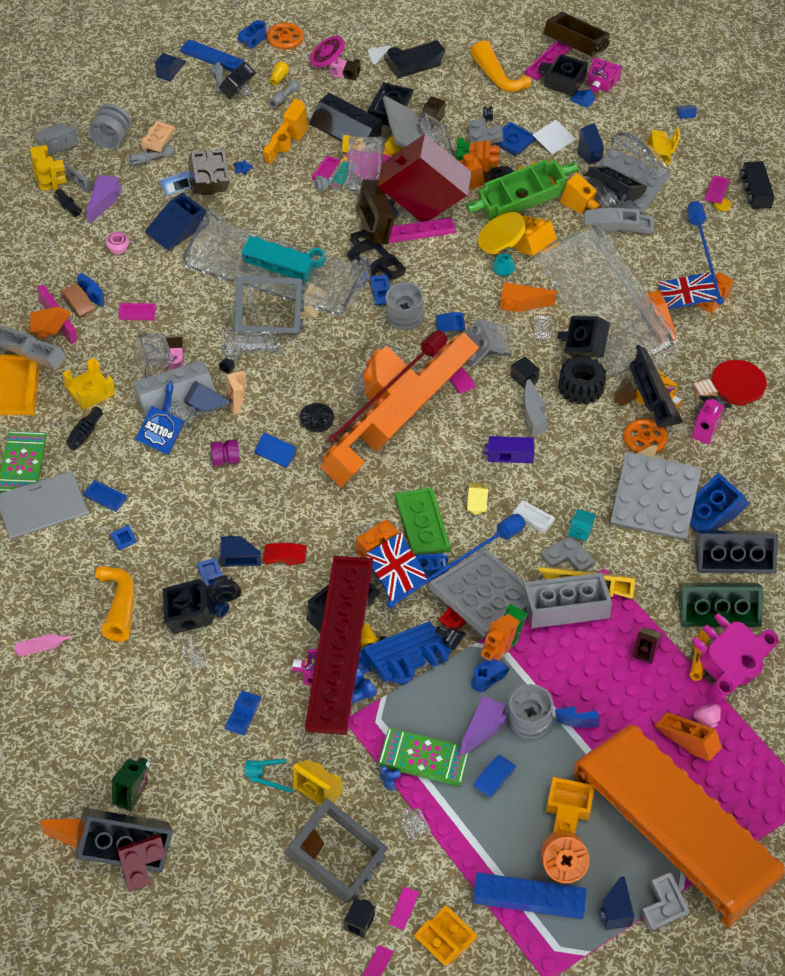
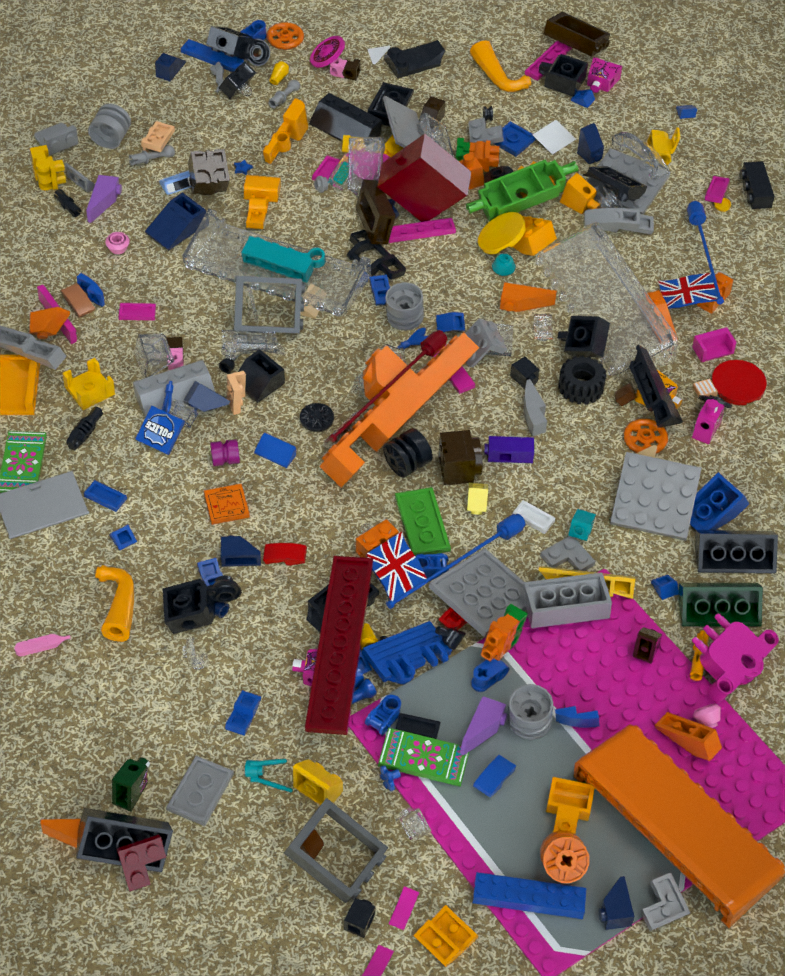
(200, 790): none -> light grey tile
(226, 504): none -> orange tile
(238, 44): none -> black brick
(259, 192): none -> light orange plate
(262, 375): none -> black slope
(383, 717): none -> blue piece
(407, 452): none -> black wheel
(415, 339): none -> blue piece
(418, 725): none -> black tile
(459, 457): none -> dark brown piece
(665, 586): none -> blue slope
(714, 344): none -> dark pink panel

